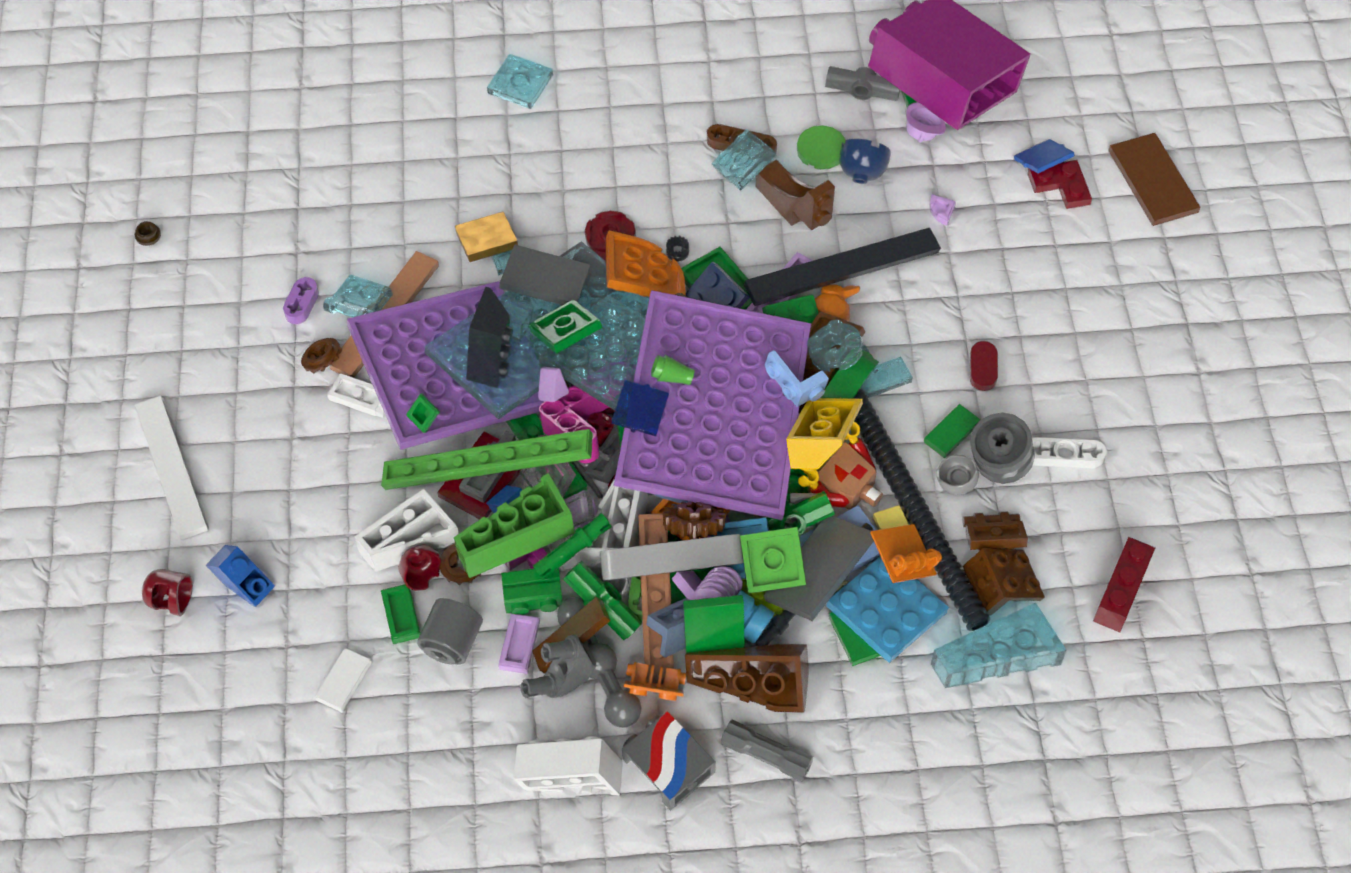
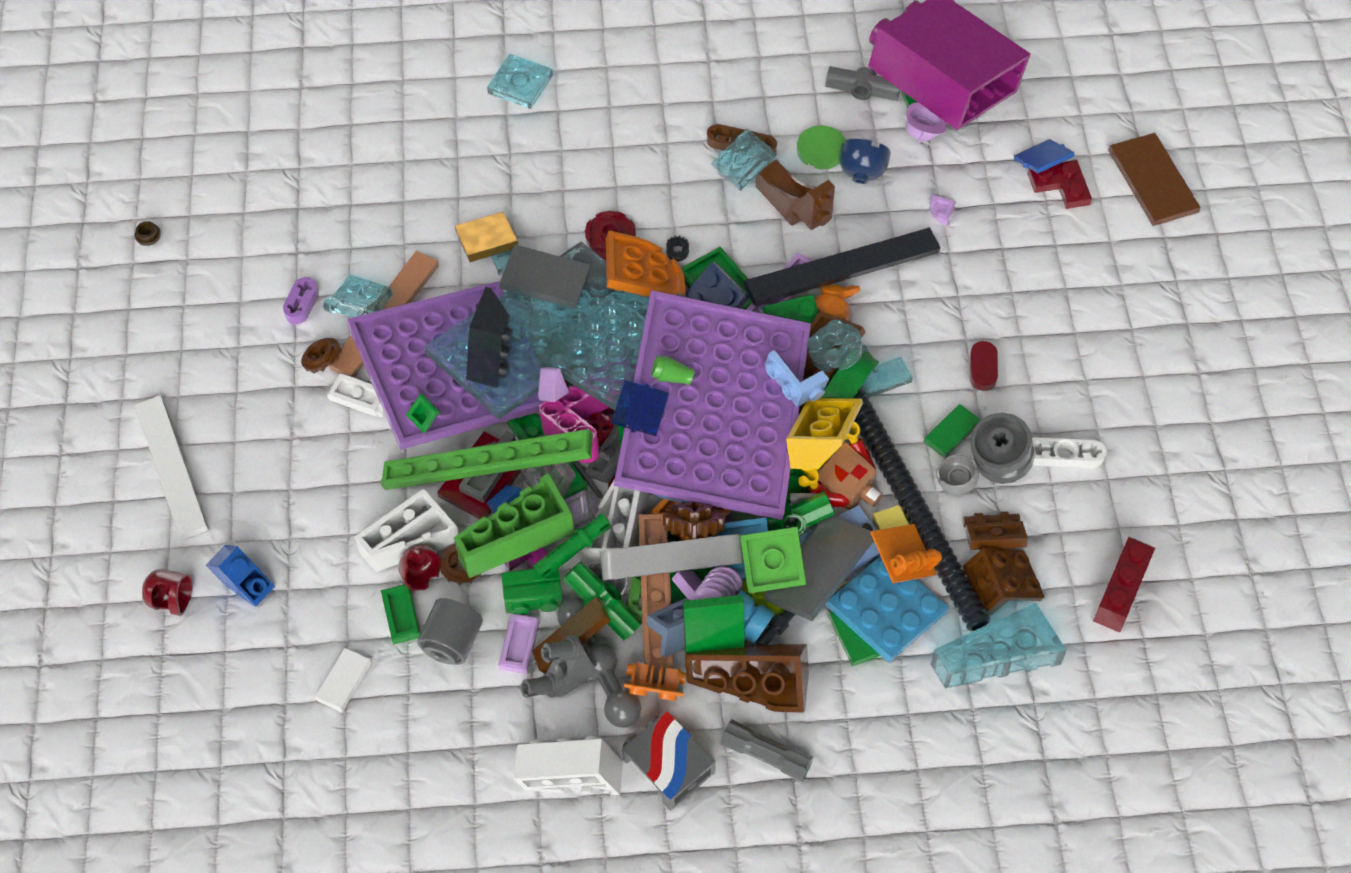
(565, 326): green tile -> none

